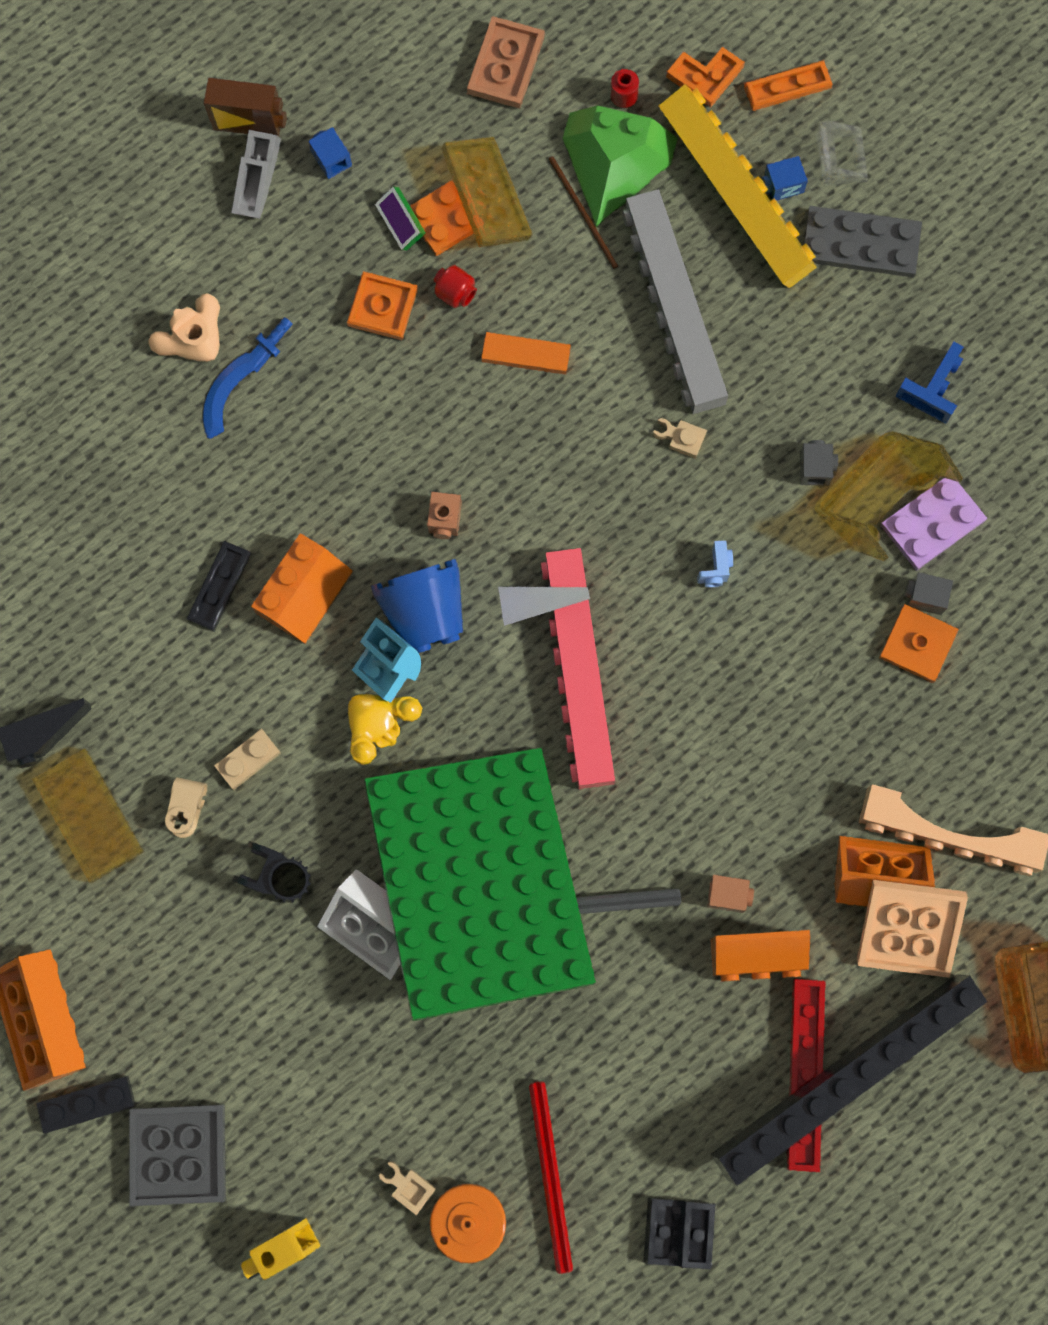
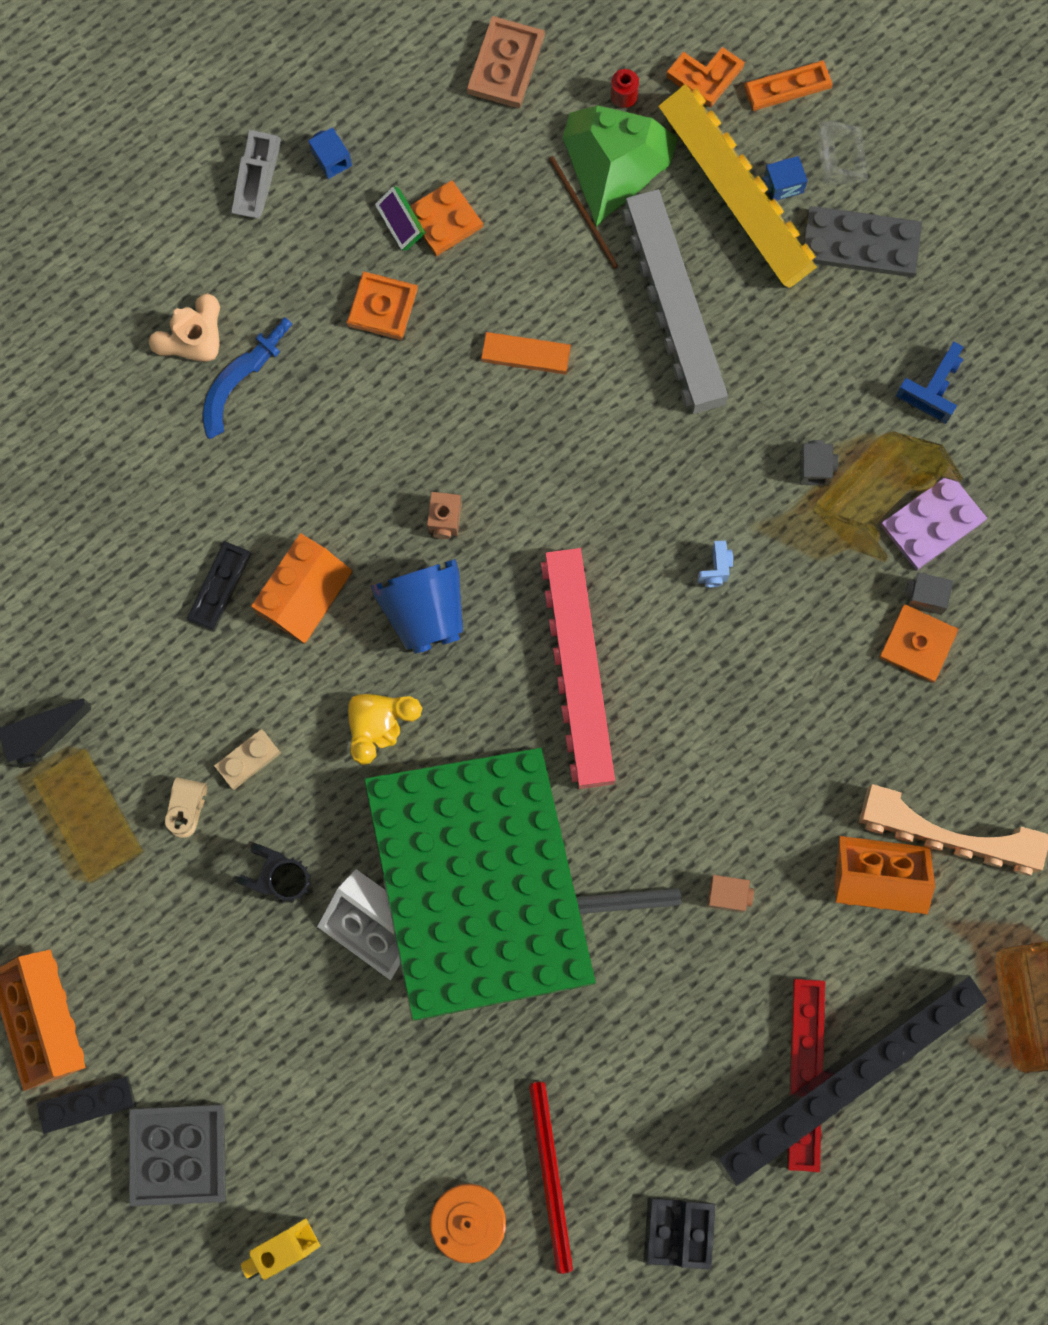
(244, 107): reddish brown brick -> none
(386, 660): medium azure brick -> none
(411, 1189): tan plate -> none
(454, 286): red head -> none
(486, 191): clear yellow plate -> none
(527, 602): white sticker -> none
(684, 438): tan plate -> none
(760, 954): orange slope -> none
(911, 928): light nougat plate -> none

